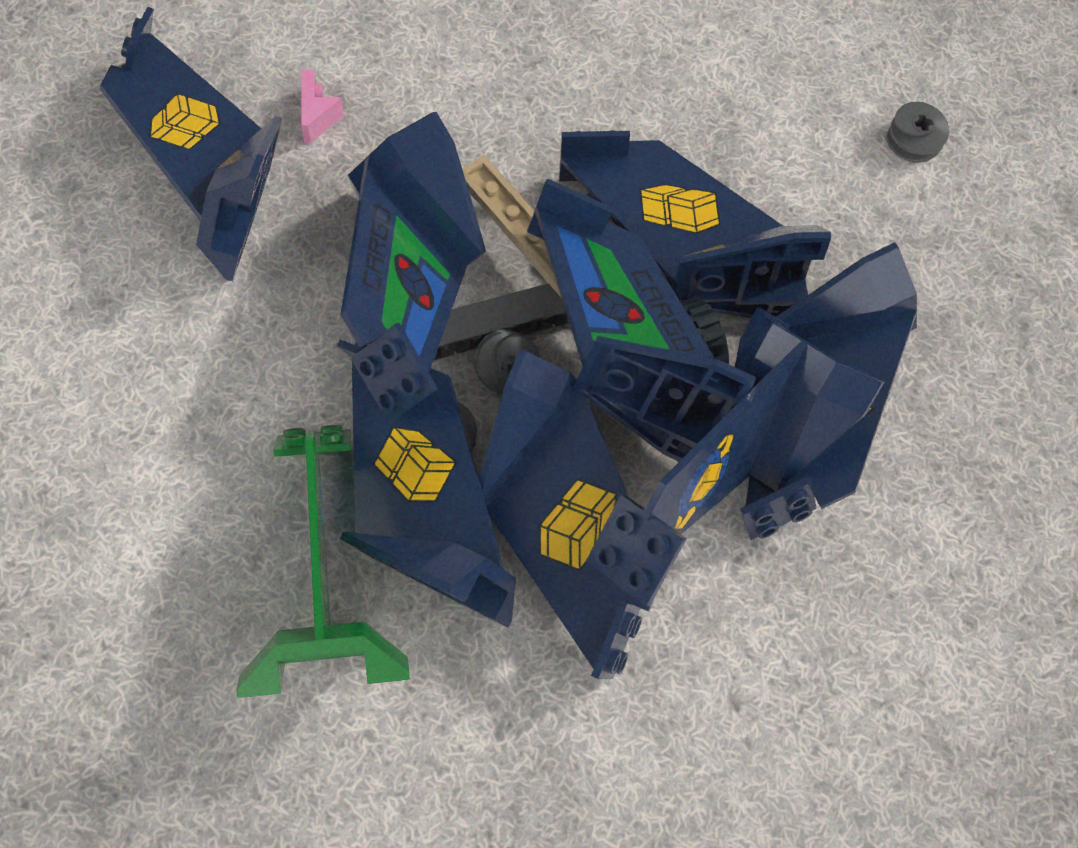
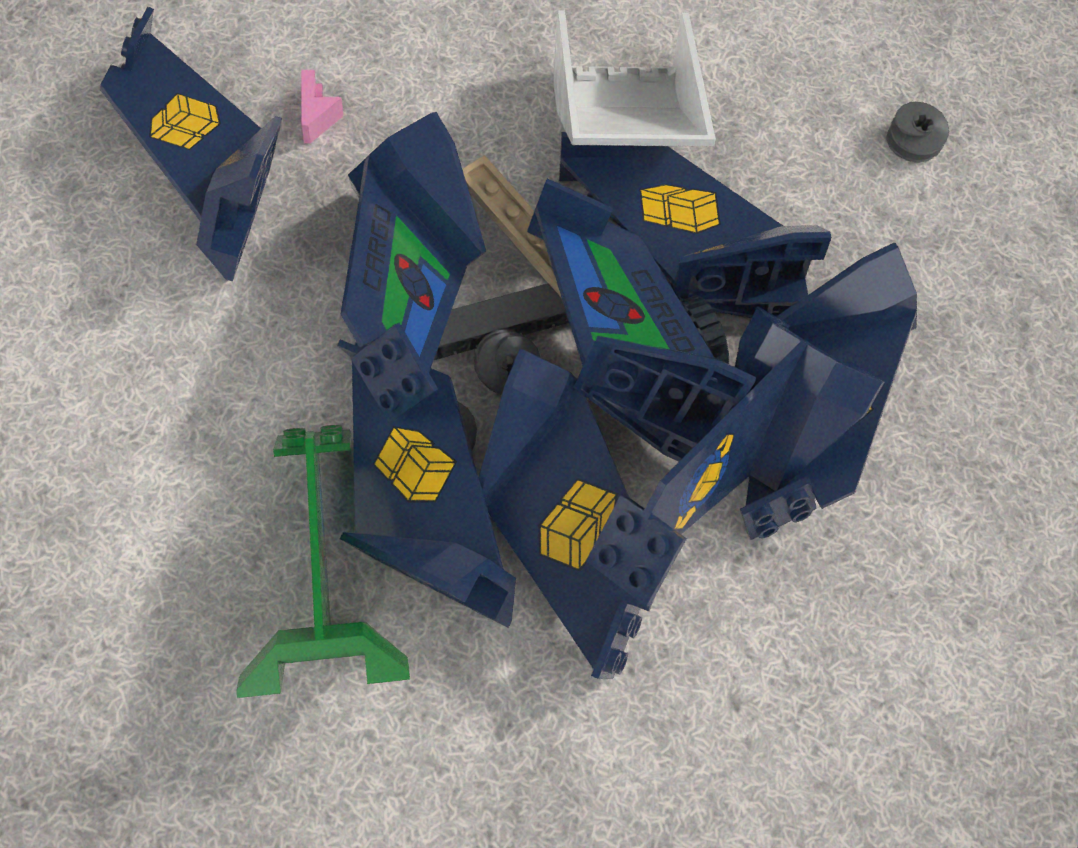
(633, 104): none -> white windscreen

